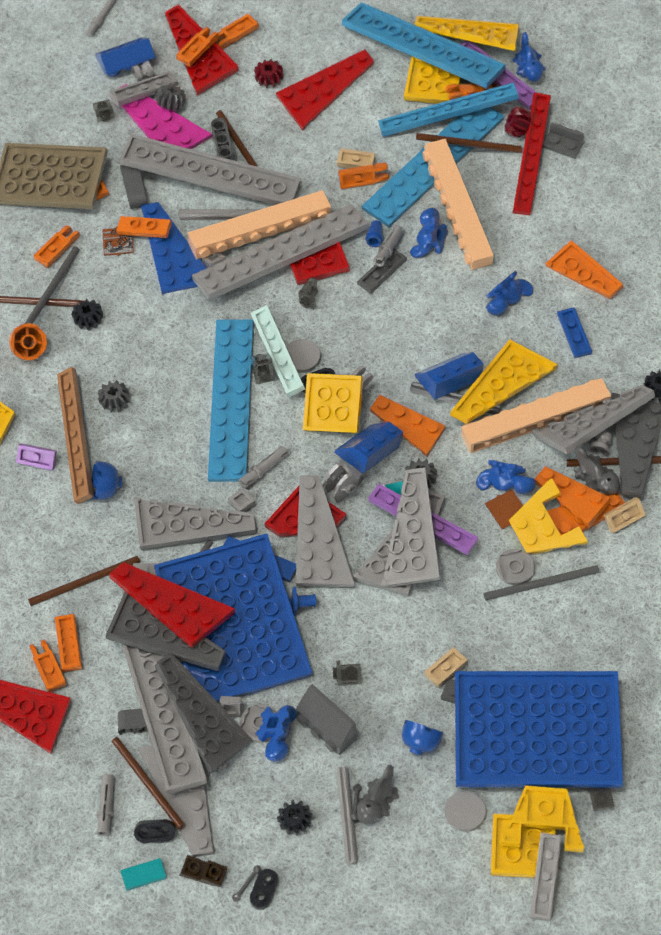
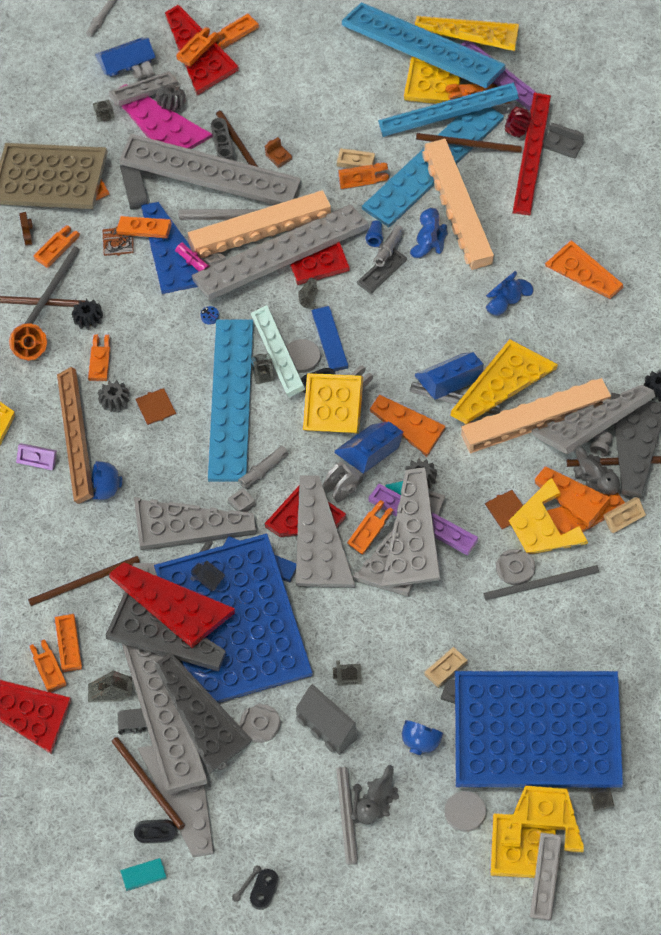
(26, 225): none -> reddish brown plate
(99, 359): none -> orange hinge
(104, 826): light grey pin -> none
(110, 688): none -> clear smoke slope
(155, 406): none -> dark orange piece
(191, 257): none -> dark pink pin
(202, 871): dark brown slope -> none
(207, 575): none -> clear smoke bracket
(209, 315): none -> blue tile
(231, 705): light grey plate -> none
(268, 73): dark red gear -> none
(277, 152): none -> dark orange bracket
(278, 728): blue animal -> none
(297, 810): black gear -> none
(301, 601): blue bracket -> none
(315, 93): red wing -> none
(329, 338): none -> blue tile
(369, 528): none -> orange hinge
(505, 476): blue animal -> none
(528, 61): blue animal -> none
(574, 332): blue tile -> none

